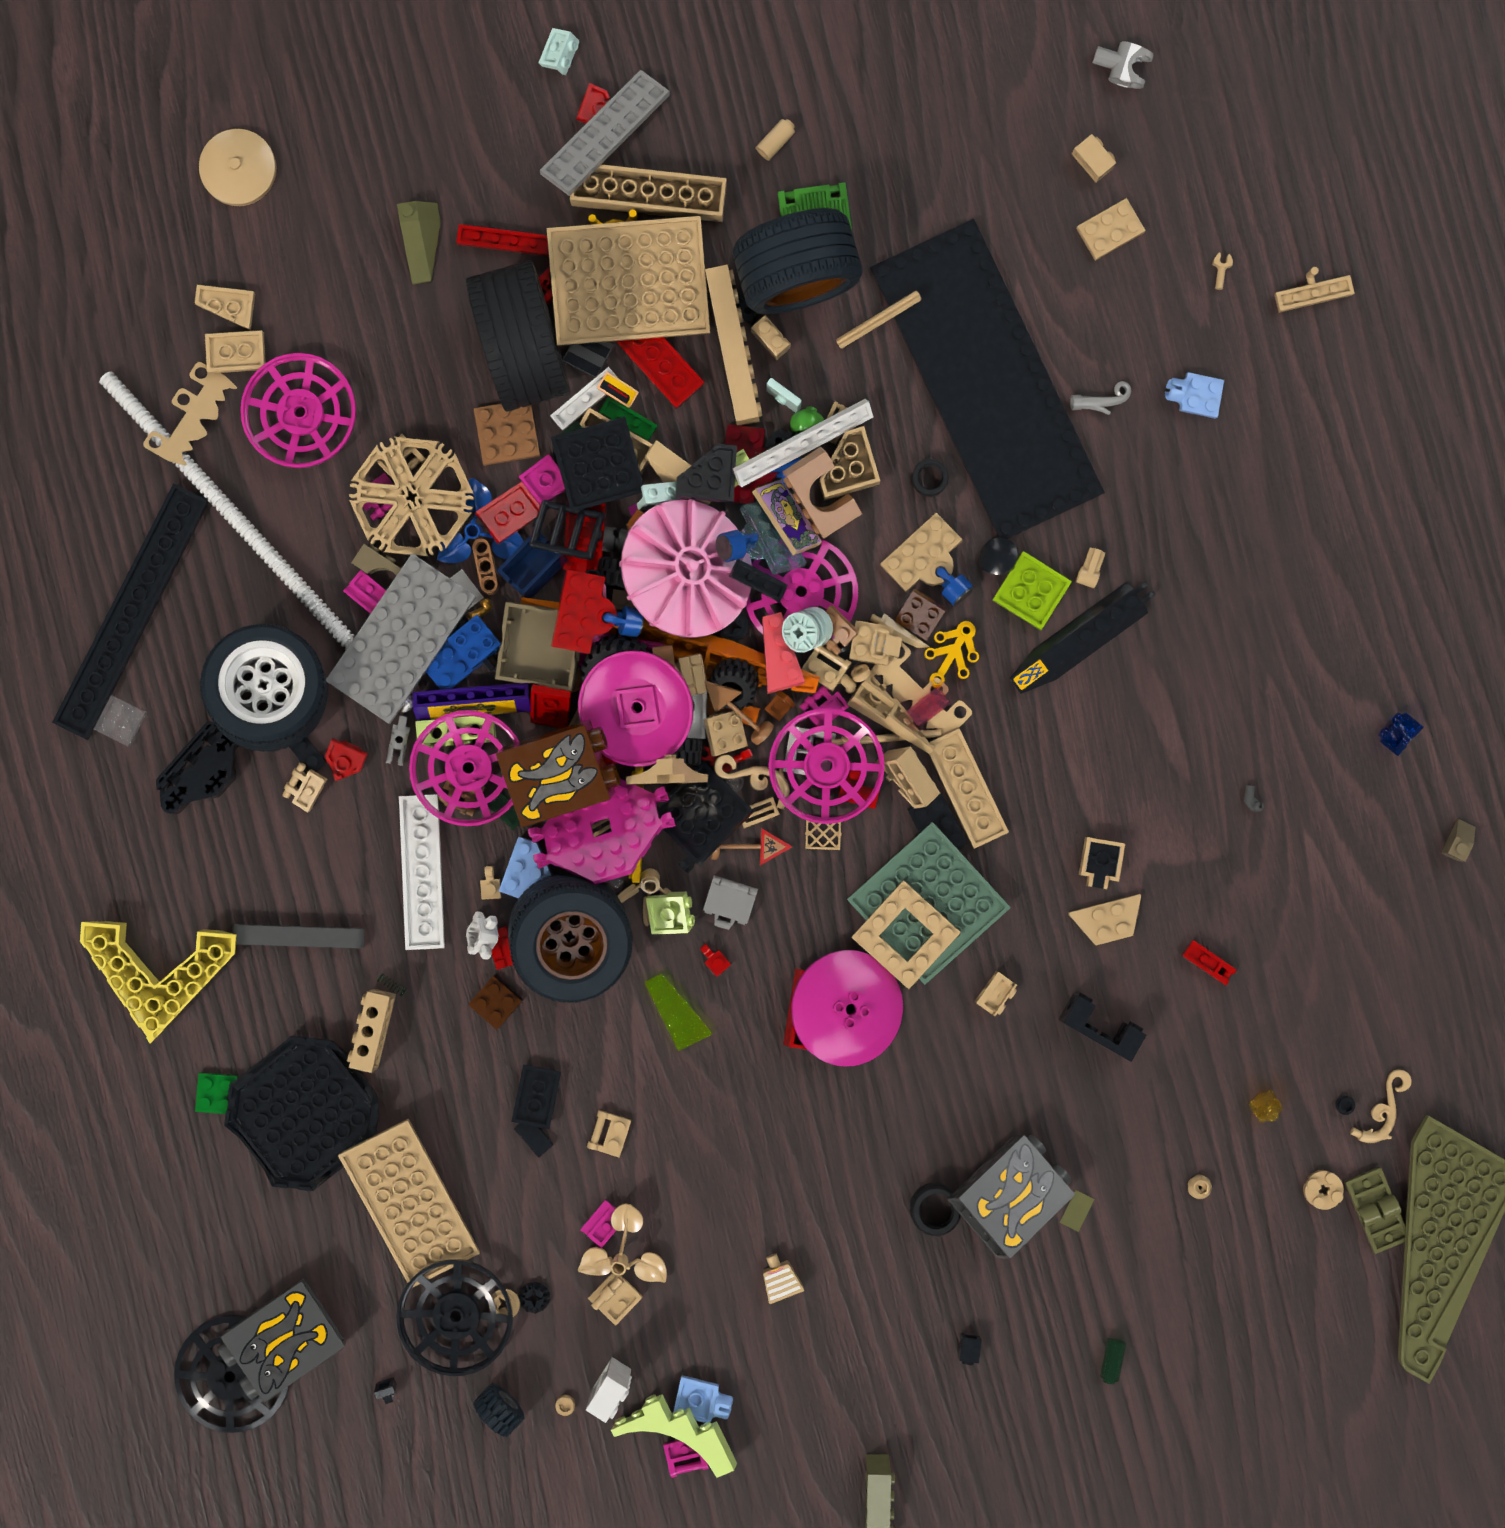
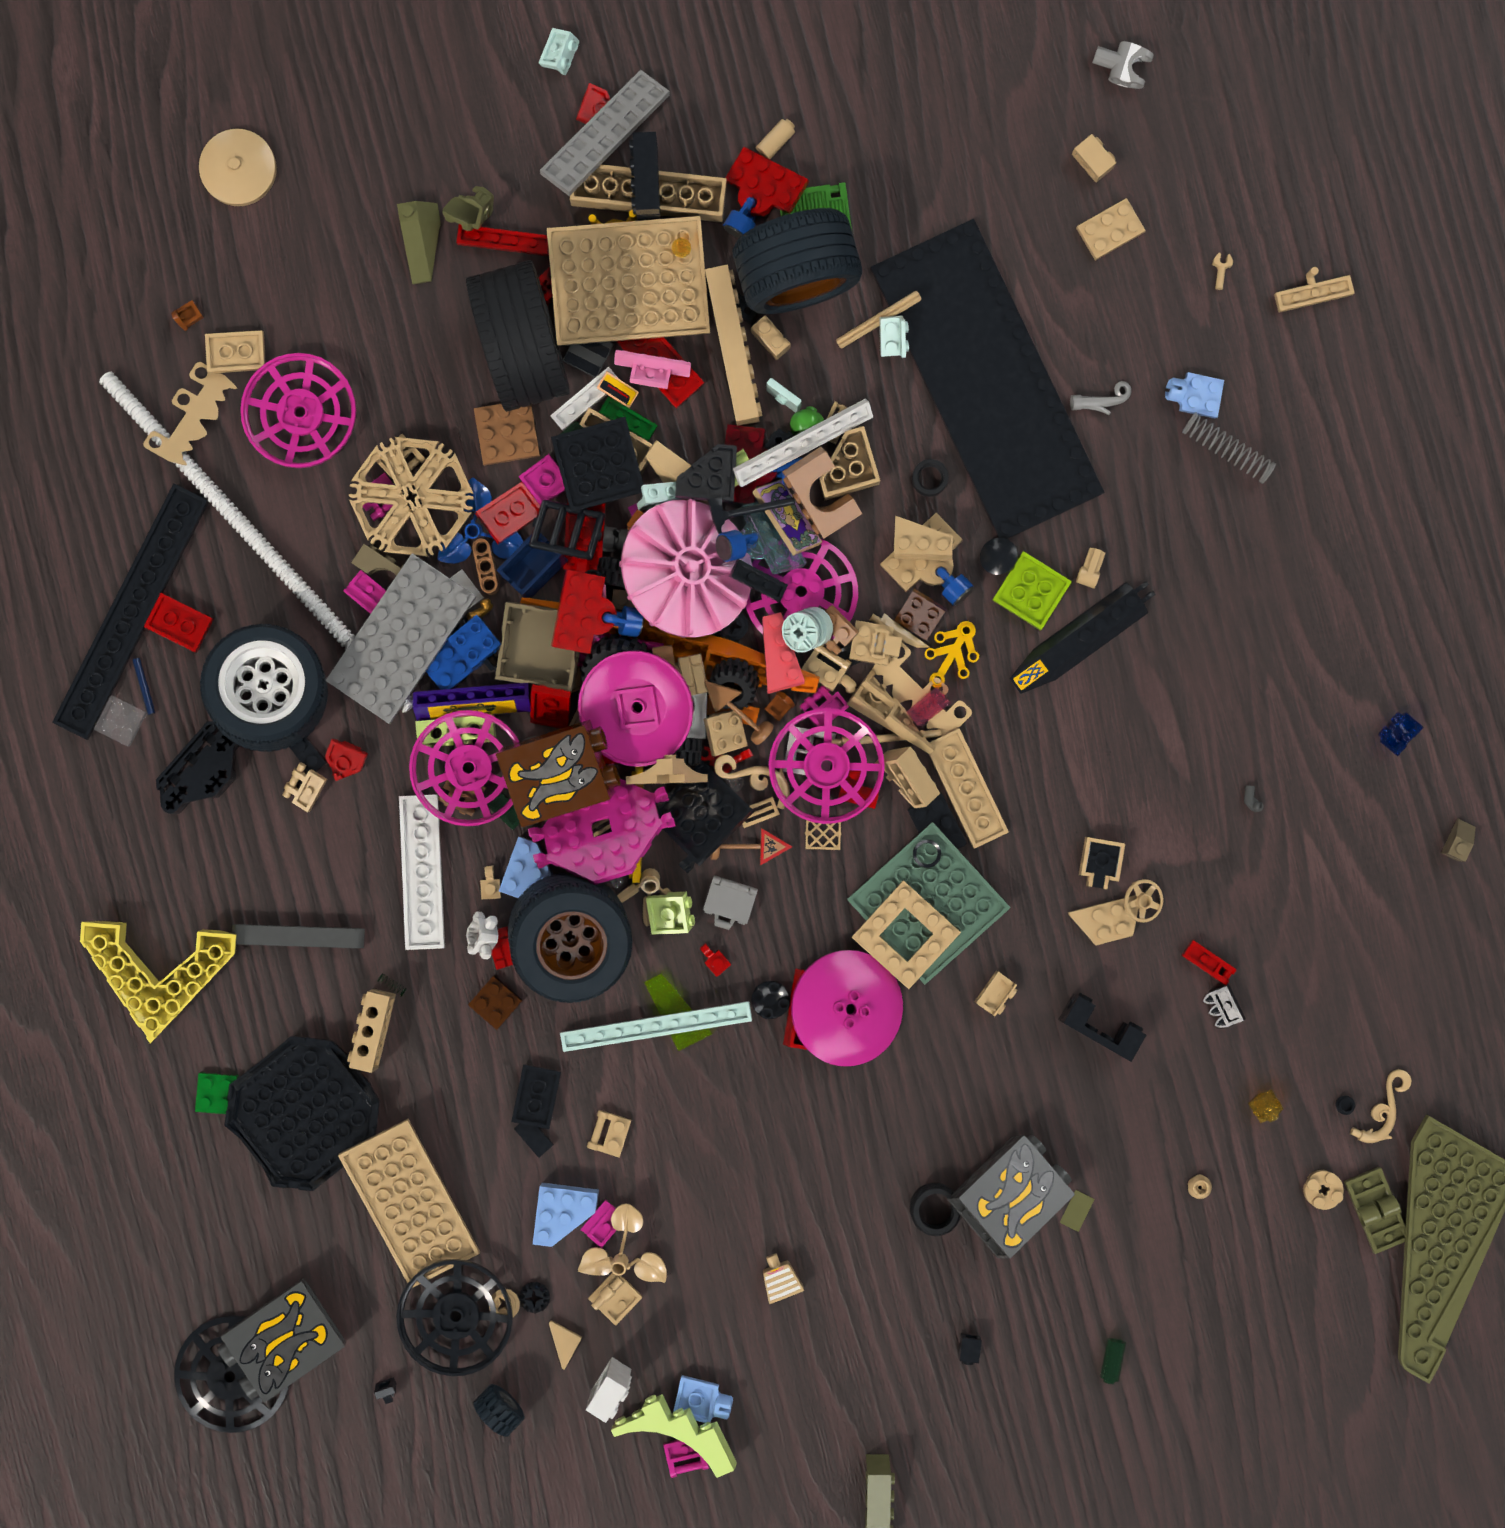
(143, 686): none -> dark blue bar
(178, 622): none -> red plate
(187, 315): none -> dark orange tile
(227, 303): tan wing -> none
(398, 731): light grey hinge -> none
(470, 210): none -> olive piece
(561, 1211): none -> light blue brick
(565, 1342): none -> tan tile
(565, 1405): tan tile -> none
(646, 176): none -> black piece
(650, 369): none -> bright pink bracket
(656, 1026): none -> light aqua plate
(681, 247): none -> clear yellow plate
(720, 516): none -> black piece
(761, 187): none -> red plate
(770, 999): none -> black dish
(860, 673): tan tile -> none
(893, 336): none -> light aqua bracket
(920, 542): none -> tan wedge
(922, 864): none -> black piece
(1143, 900): none -> tan wheel
(1225, 1006): none -> plate
(1270, 467): none -> light grey piece

